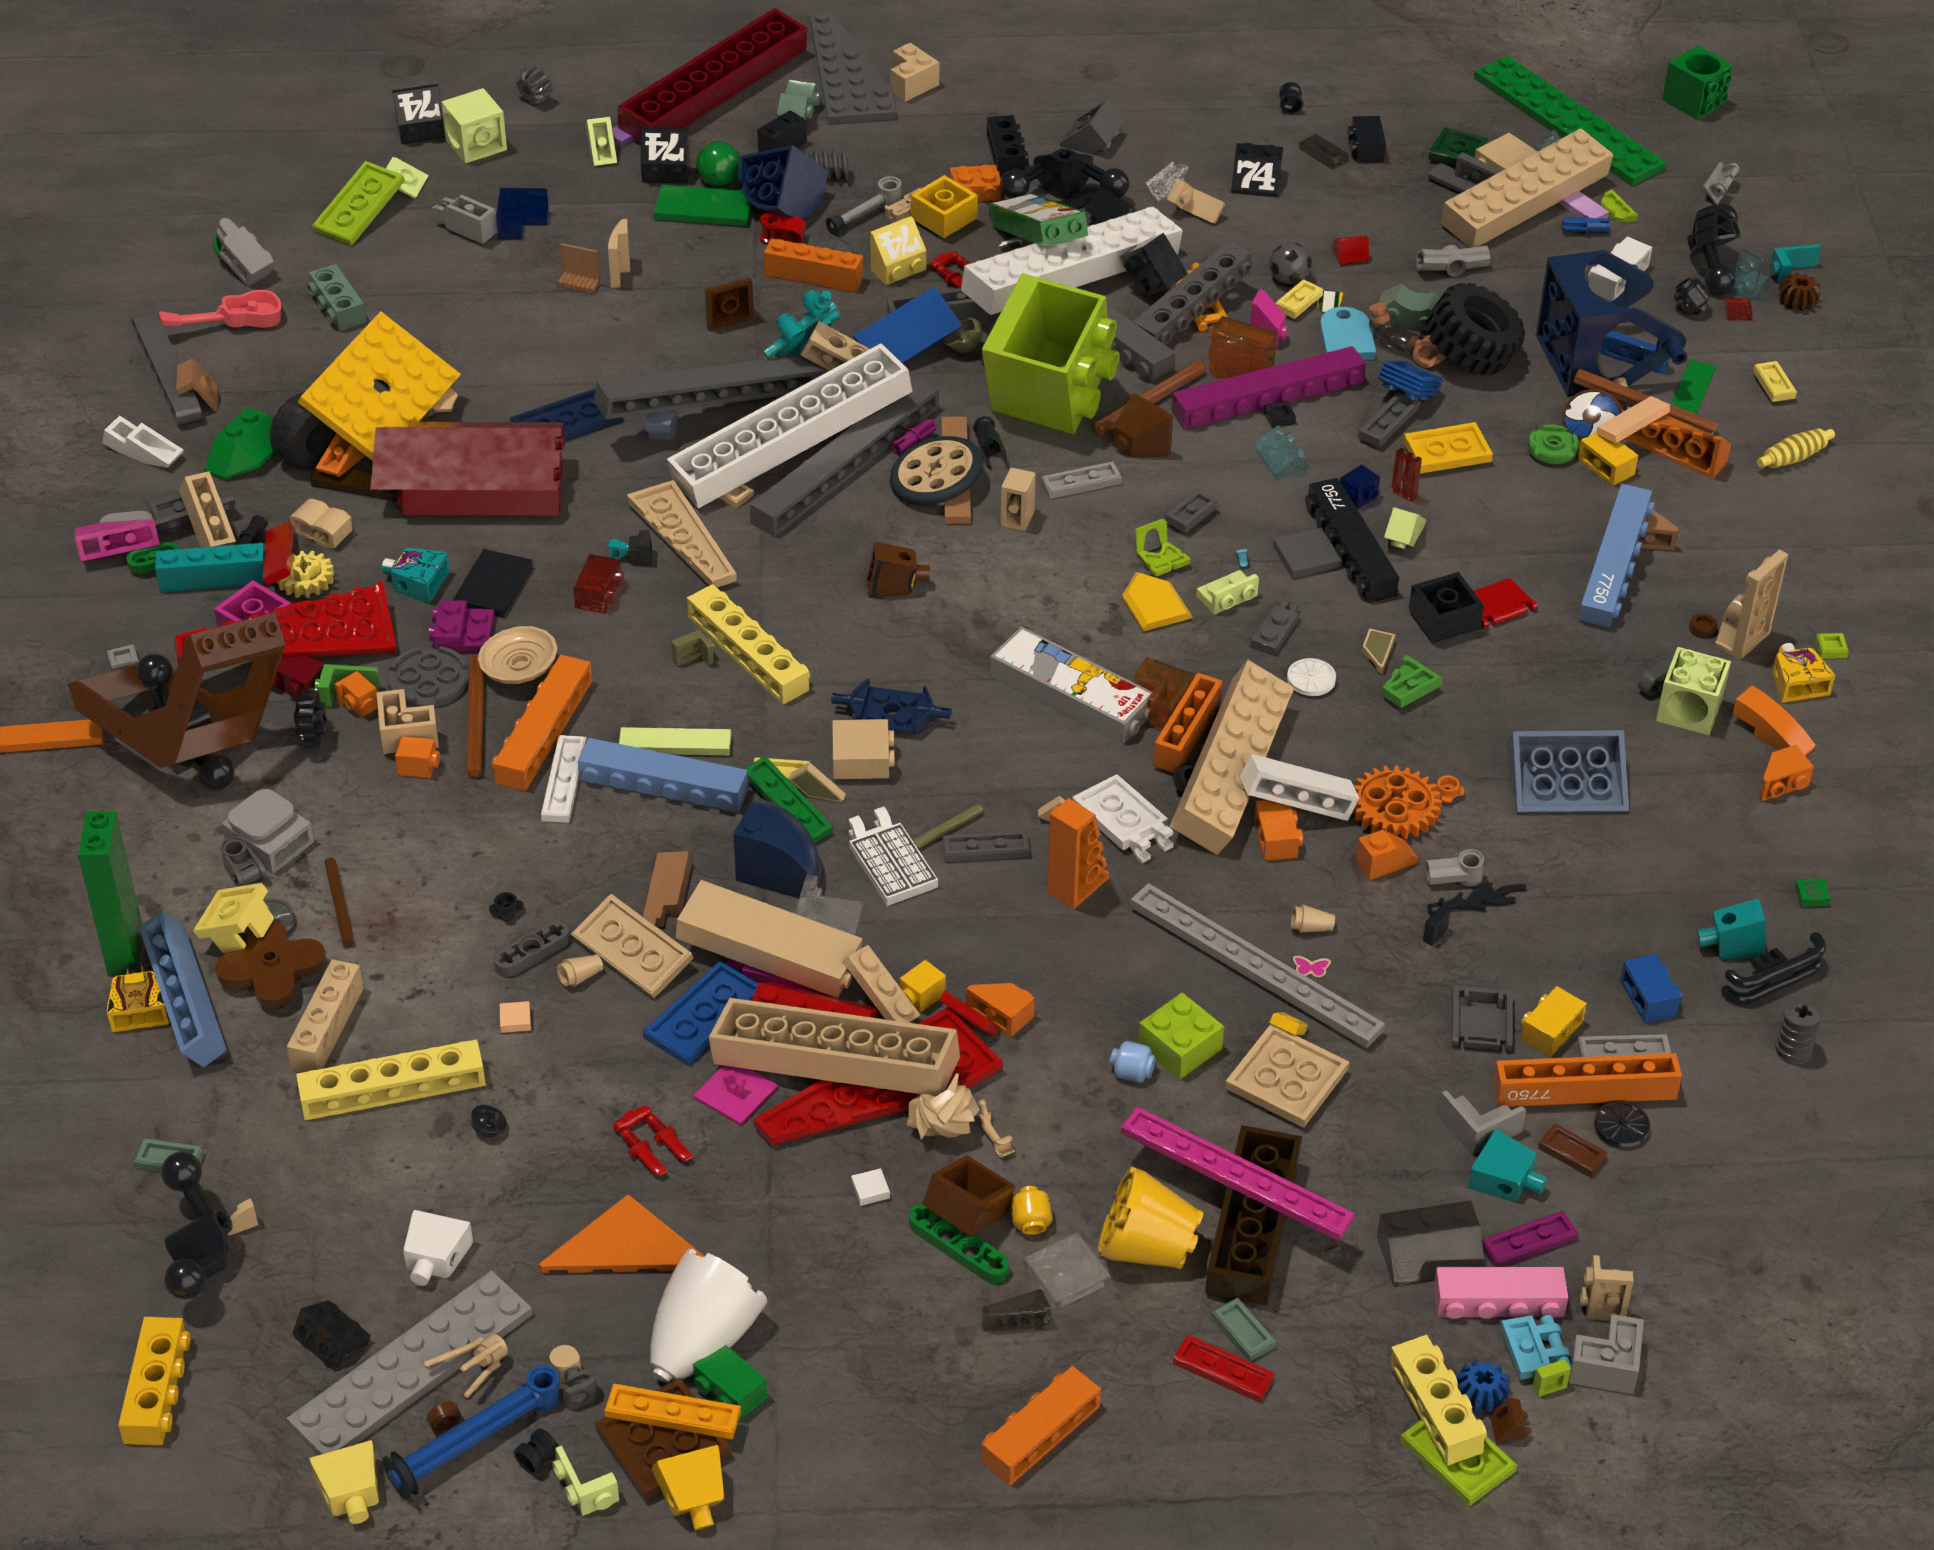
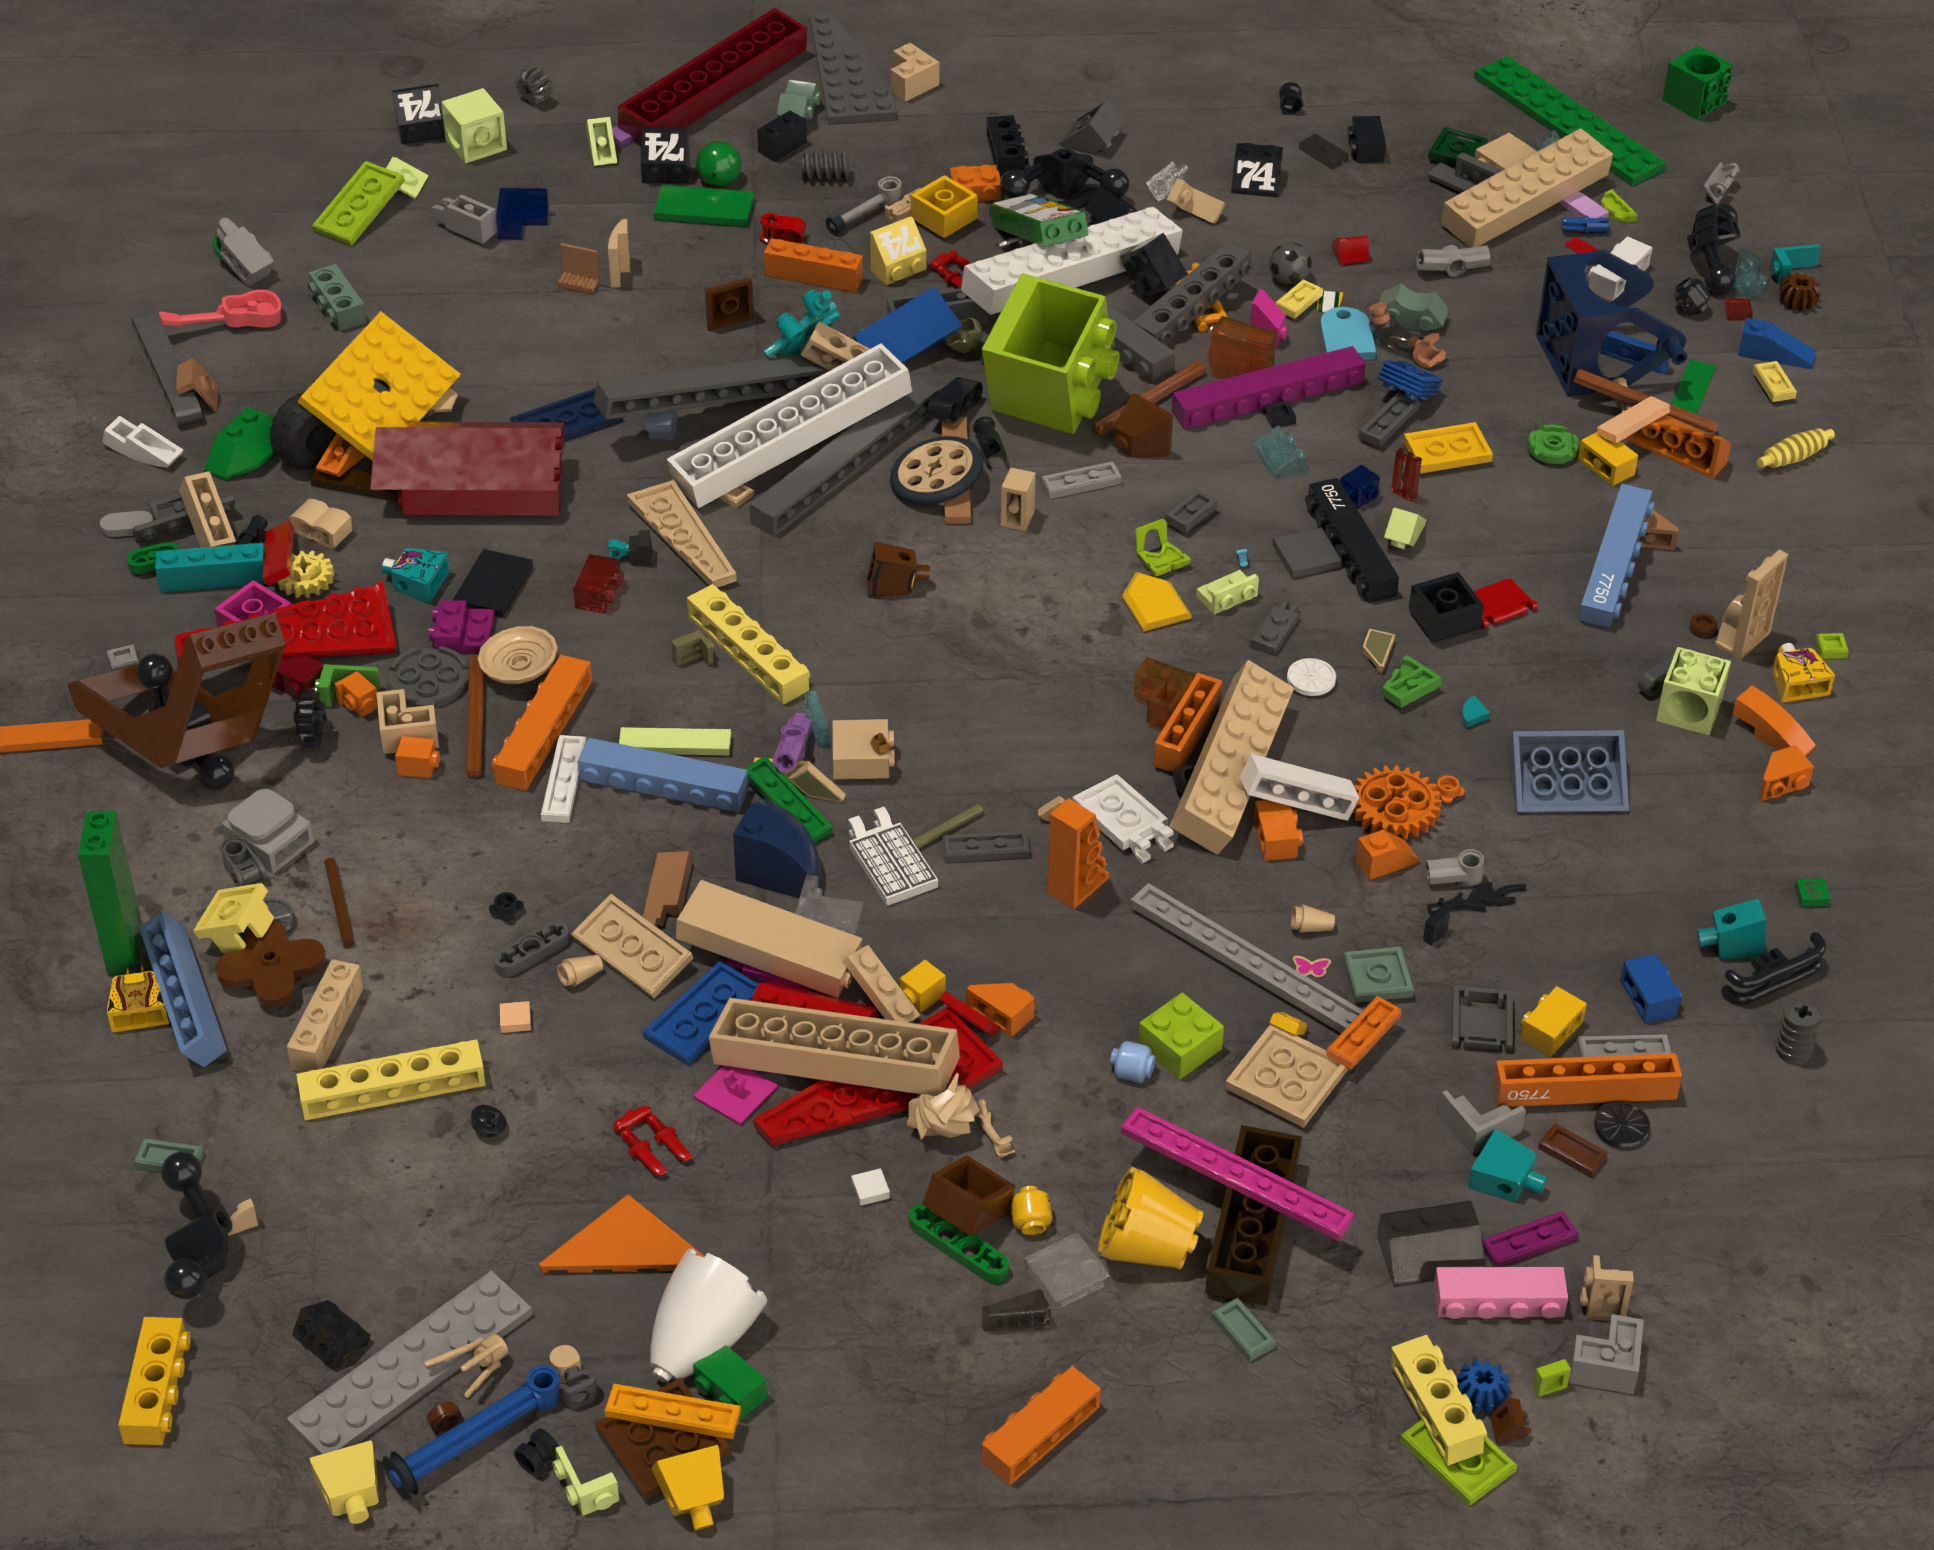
(115, 538): dark pink slope -> none
(435, 1246): white torso -> none
(782, 181): dark blue brick -> none
(792, 743): none -> medium lavender piece
(819, 723): none -> clear light blue tile
(880, 743): none -> pearl gold rock
(912, 709): dark blue plate -> none
(913, 436): magenta axle -> none
(955, 400): none -> black beam
(1071, 684): brick -> none
(1223, 1368): red tile -> none
(1364, 1032): none -> orange tile
(1378, 973): none -> sand green plate
(1474, 712): none -> teal tile
(1475, 328): black tyre -> none
(1526, 1344): medium azure plate -> none
(1580, 246): none -> red sticker
(1588, 411): shield -> none
(1770, 343): none -> blue slope

